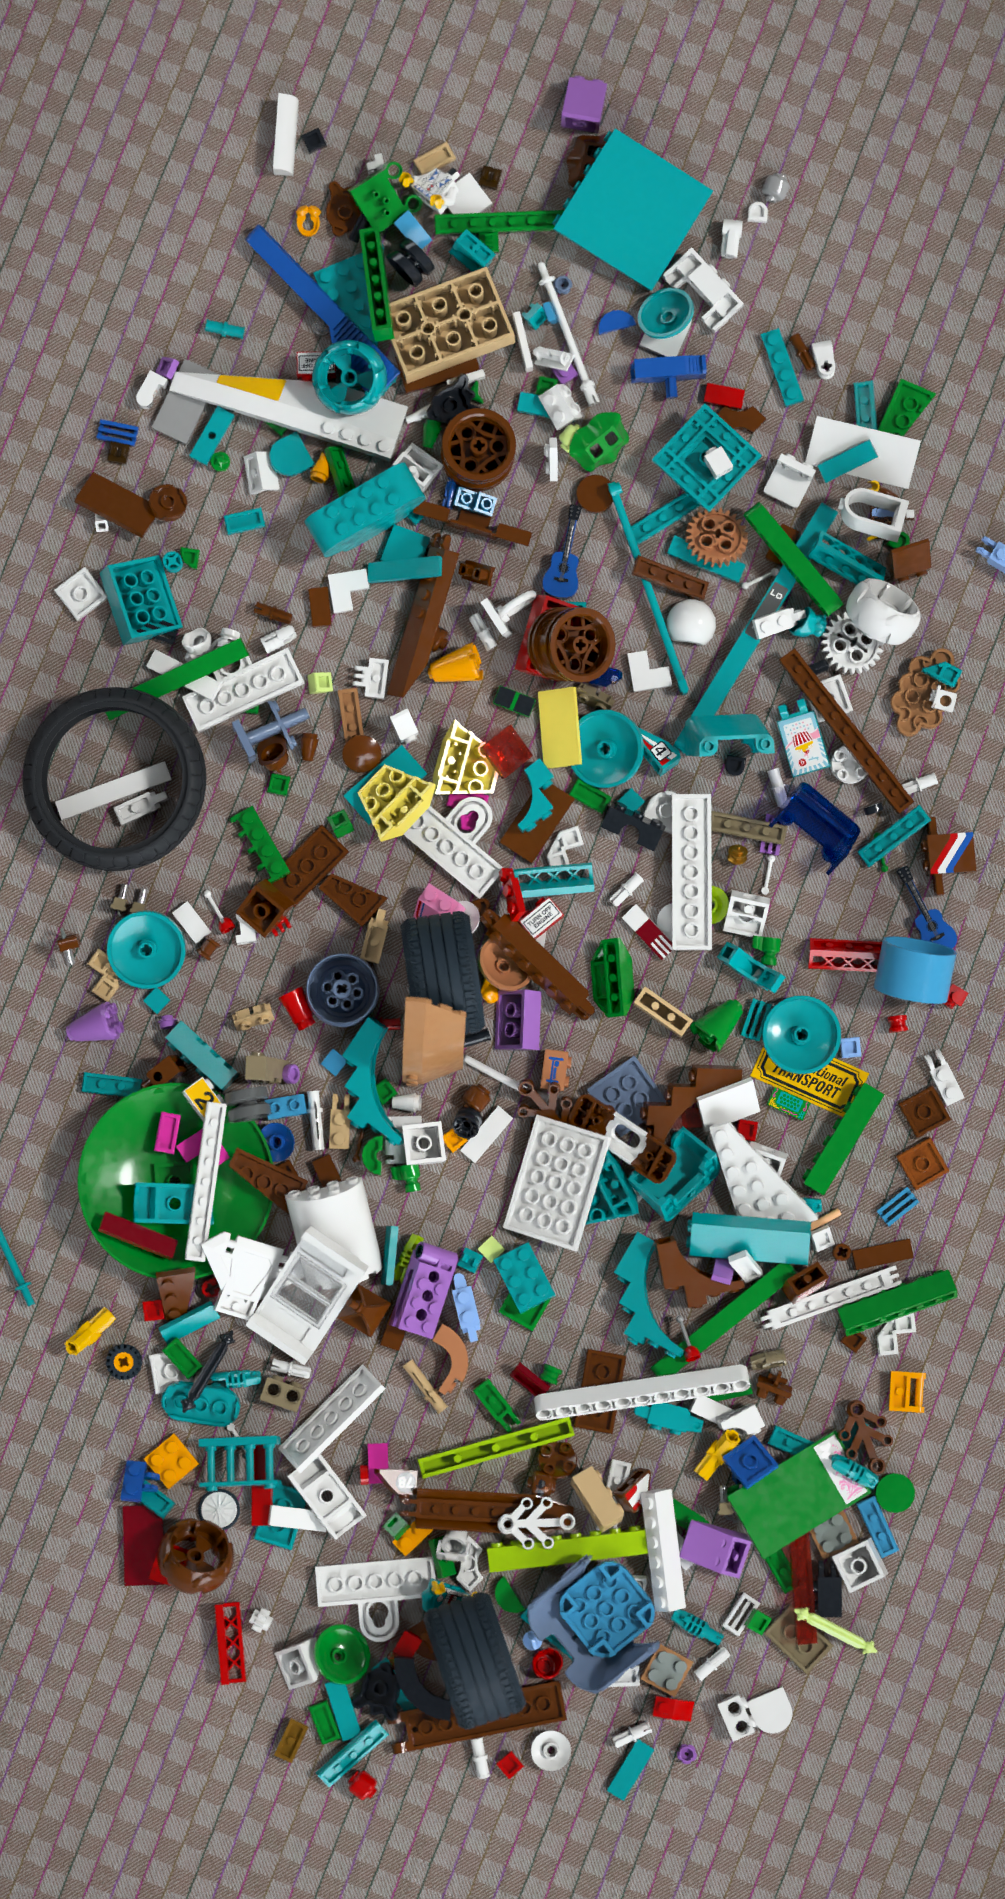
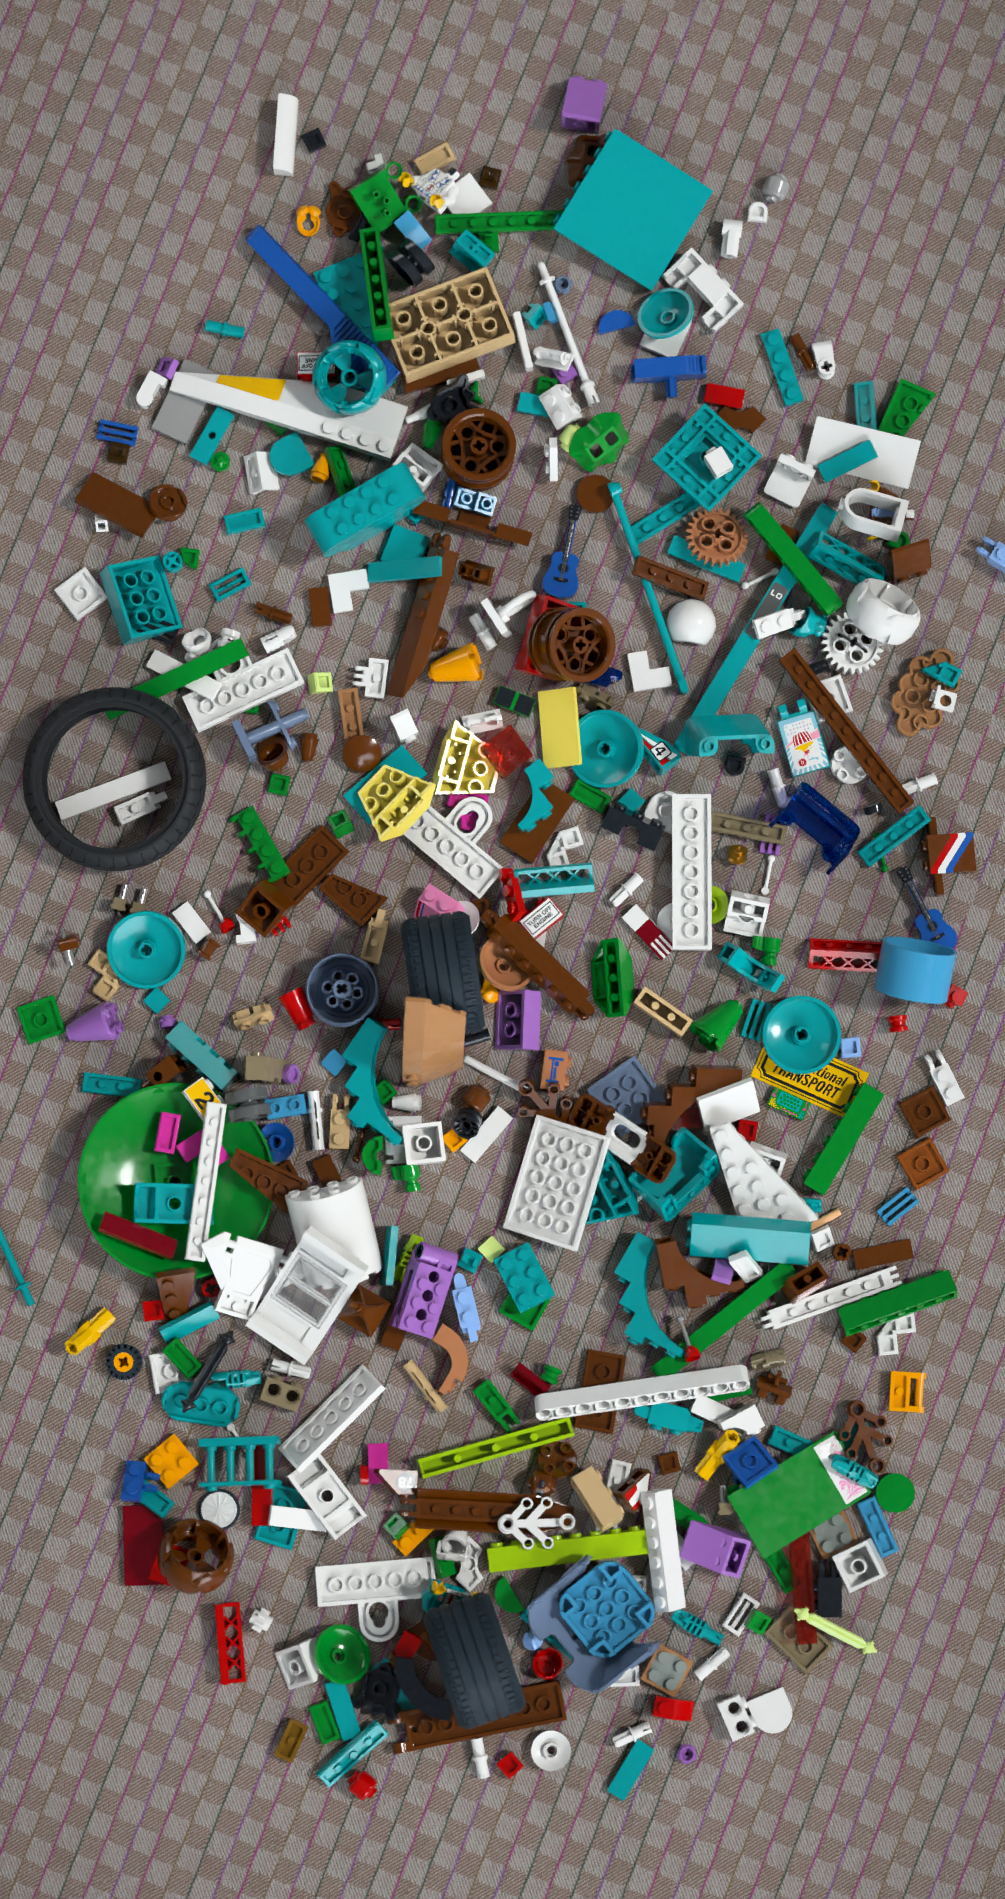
(41, 1020): none -> green tile
(215, 592): none -> teal tile
(483, 721): none -> white hinge
(669, 1463): none -> reddish brown tile

